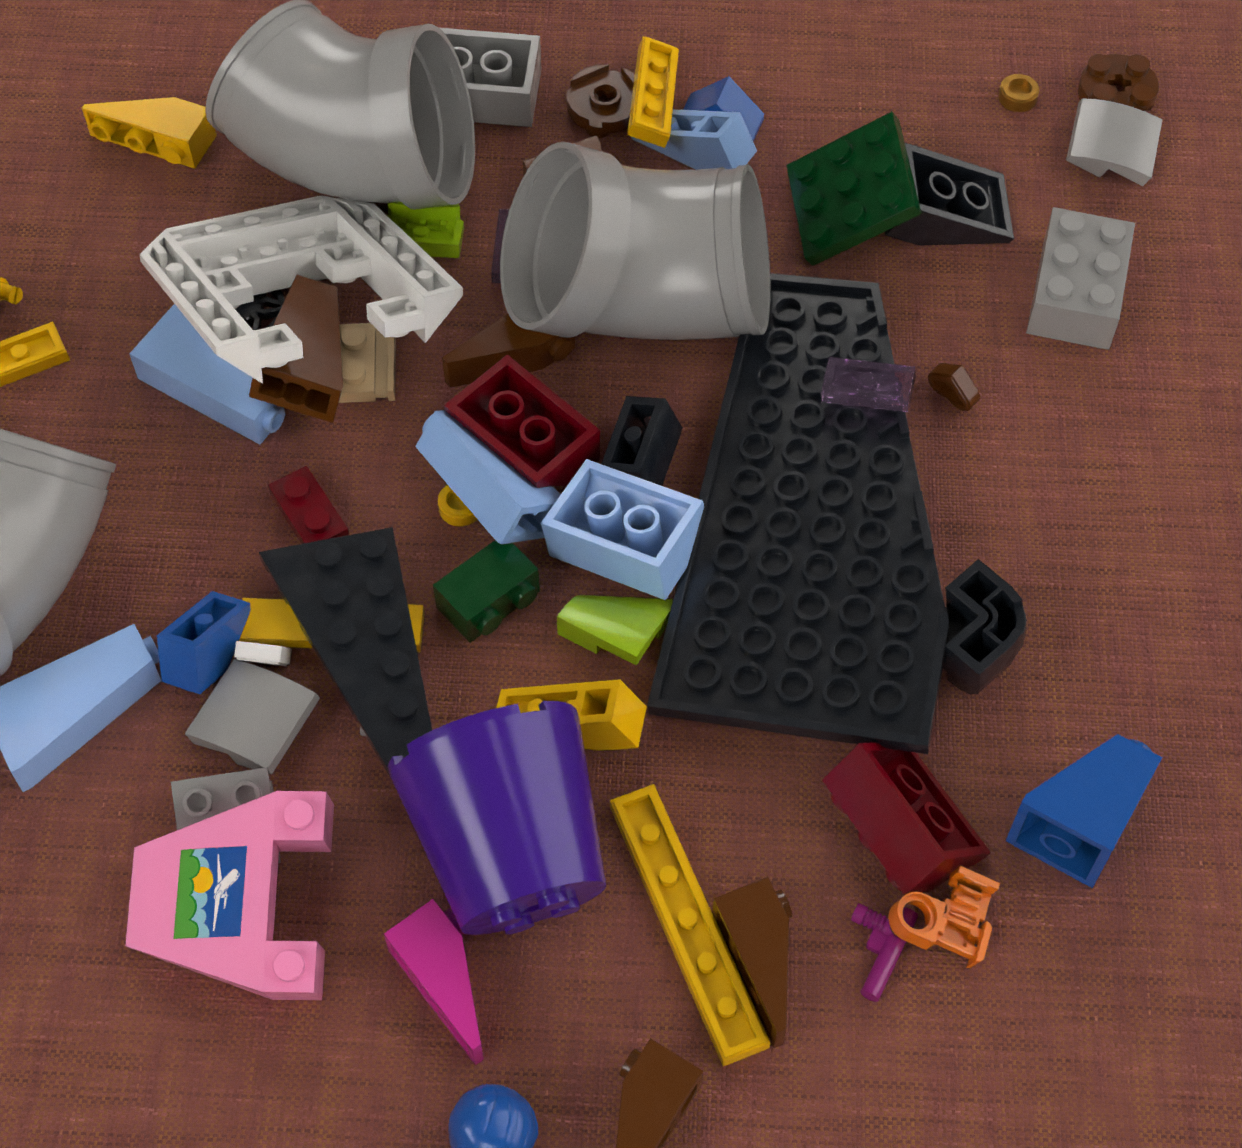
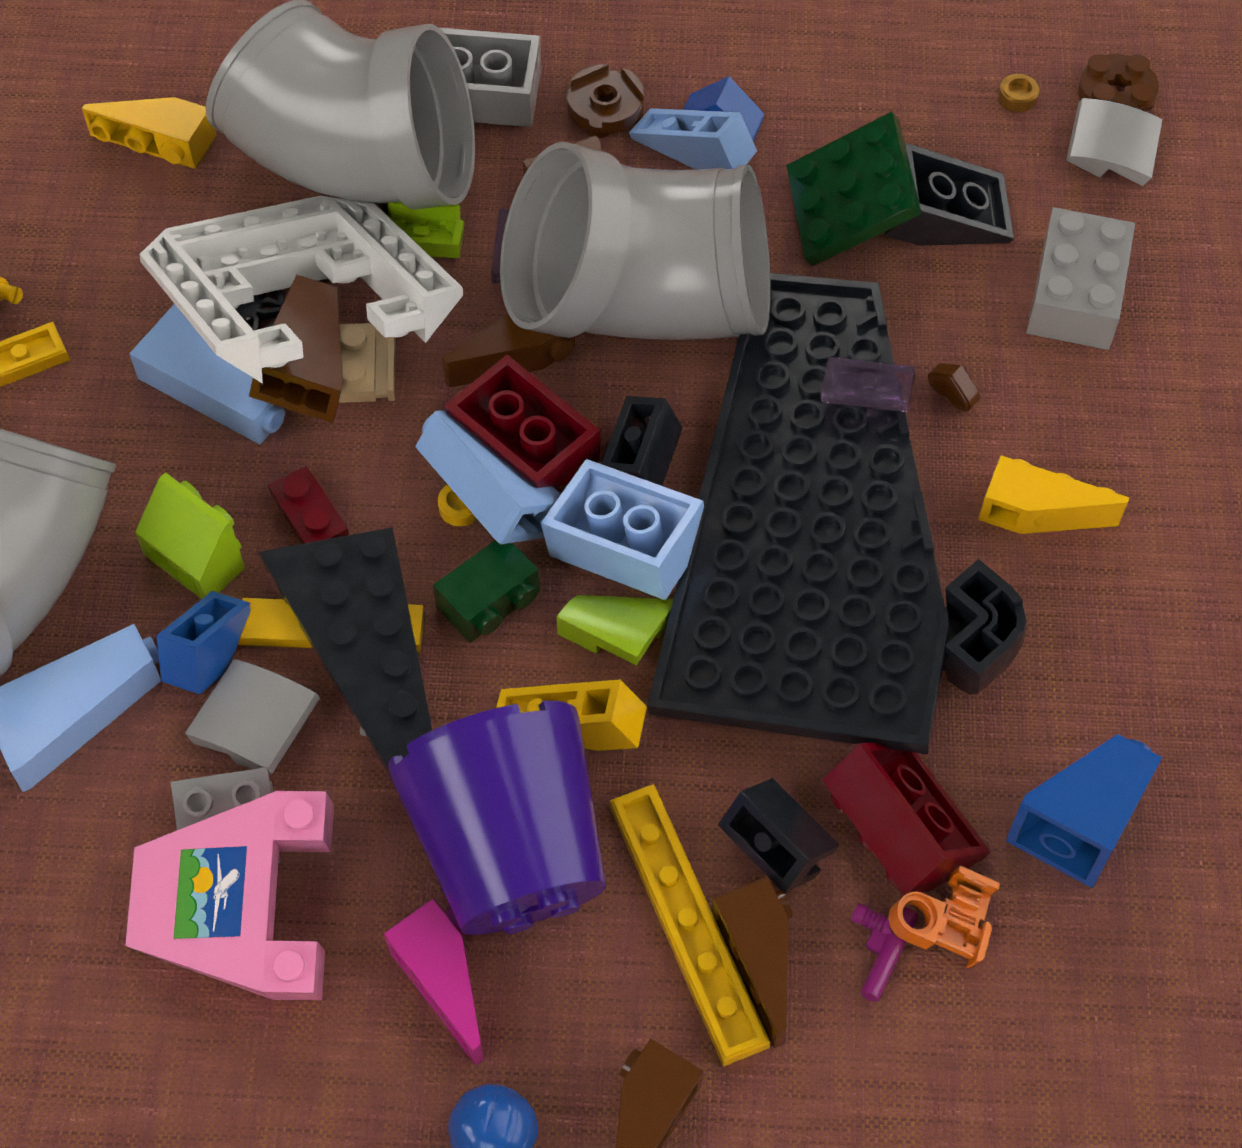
(189, 538): none -> lime slope
(262, 653): white tile -> none
(653, 92): yellow tile -> none
(777, 834): none -> black brick
(1044, 501): none -> yellow slope

